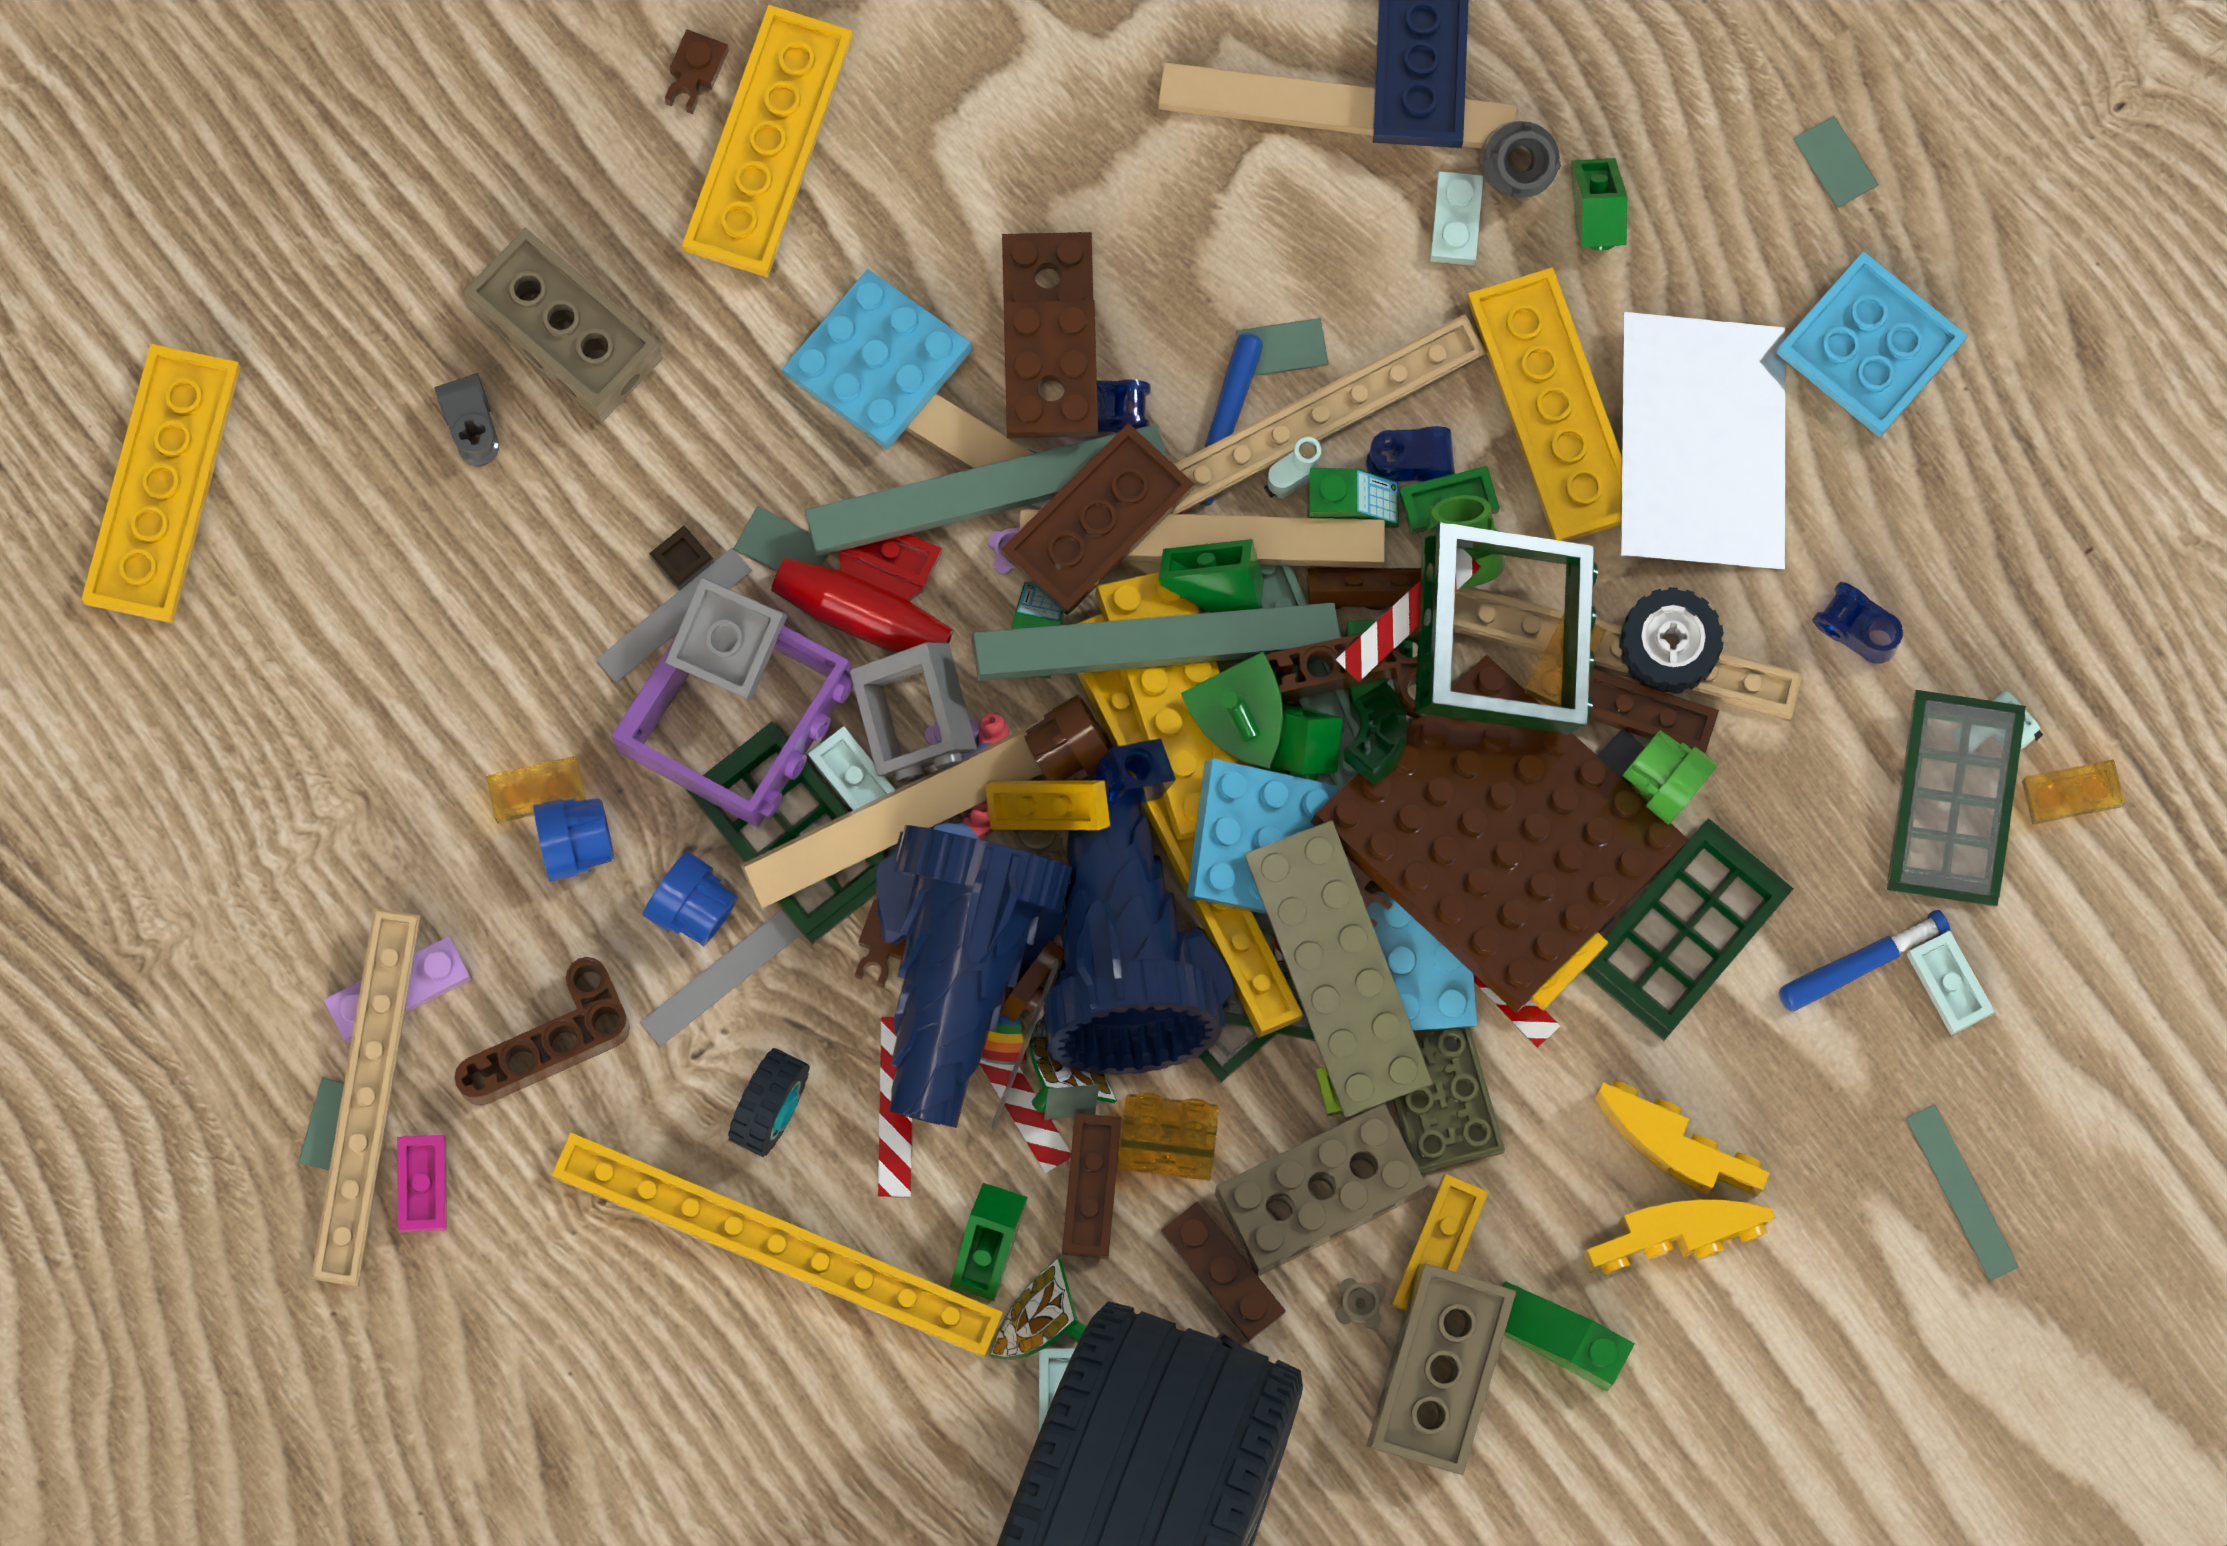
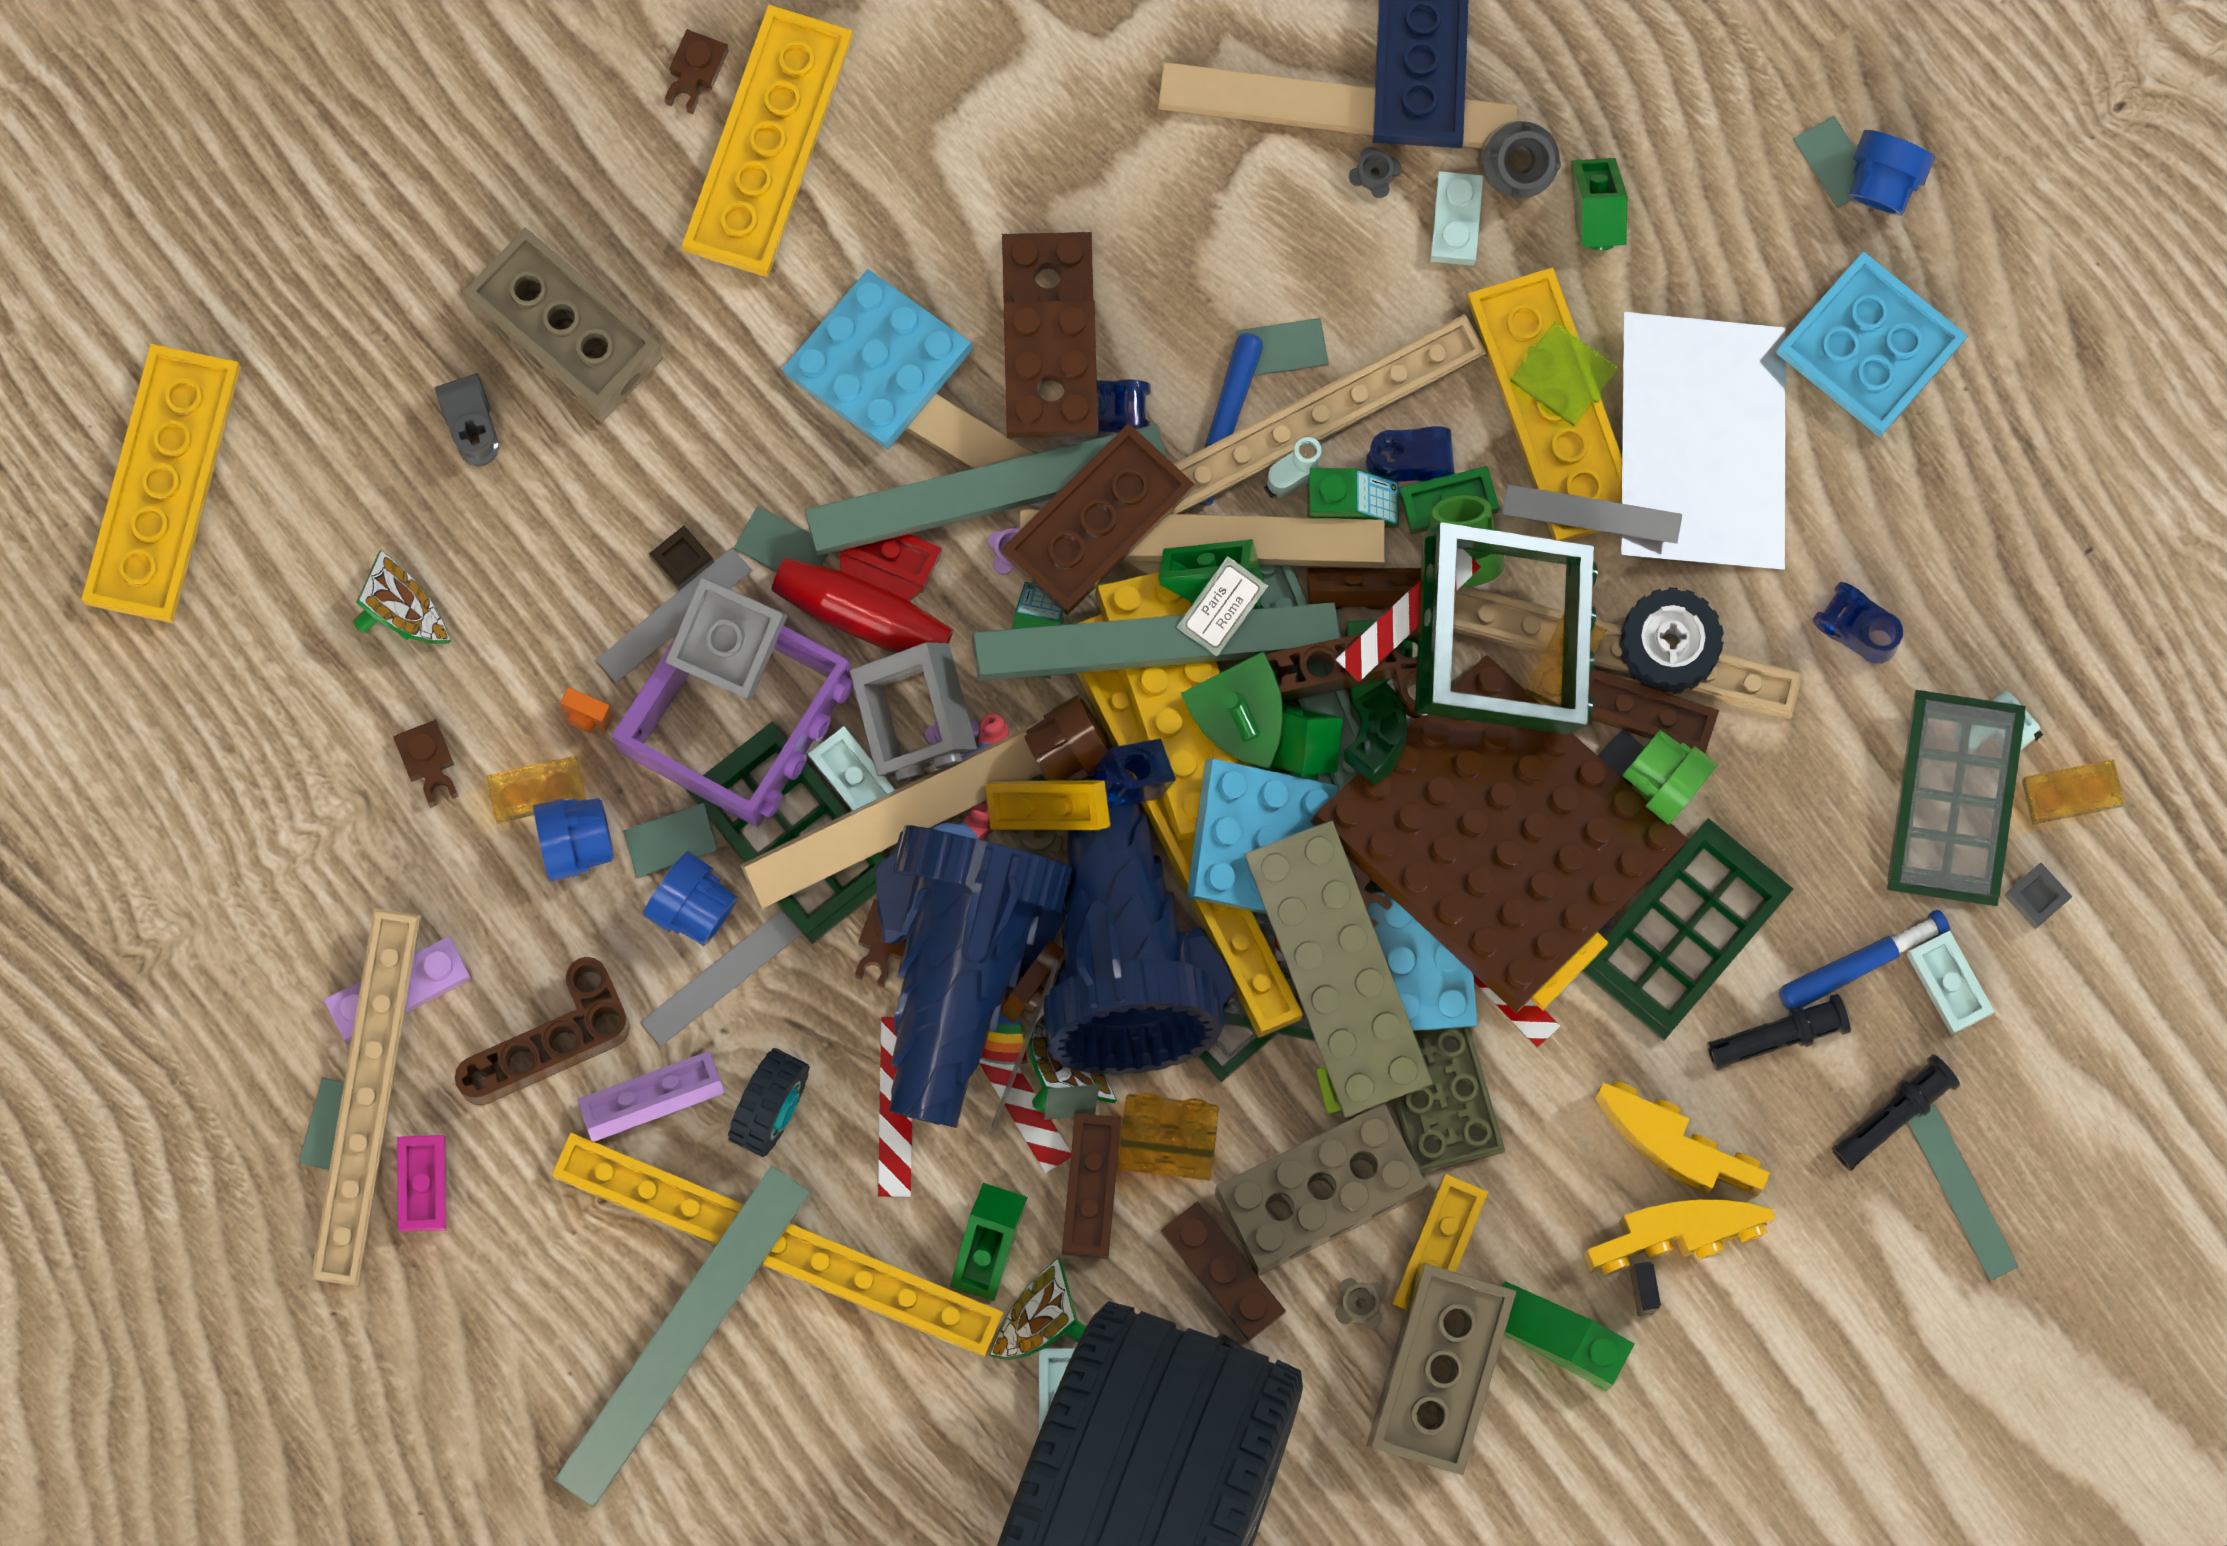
(399, 604): none -> shield
(426, 756): none -> reddish brown plate
(585, 711): none -> orange plate
(650, 1096): none -> lavender plate
(666, 839): none -> sand green sticker
(682, 1336): none -> sand green tile
(1222, 606): none -> sticker
(1375, 159): none -> dark grey plate
(1564, 374): none -> clear neon green piece
(1592, 514): none -> light grey sticker
(1645, 1288): none -> black tile
(1799, 1027): none -> black pin
(1888, 171): none -> blue piece
(1911, 1099): none -> black pin
(2038, 895): none -> dark grey plate

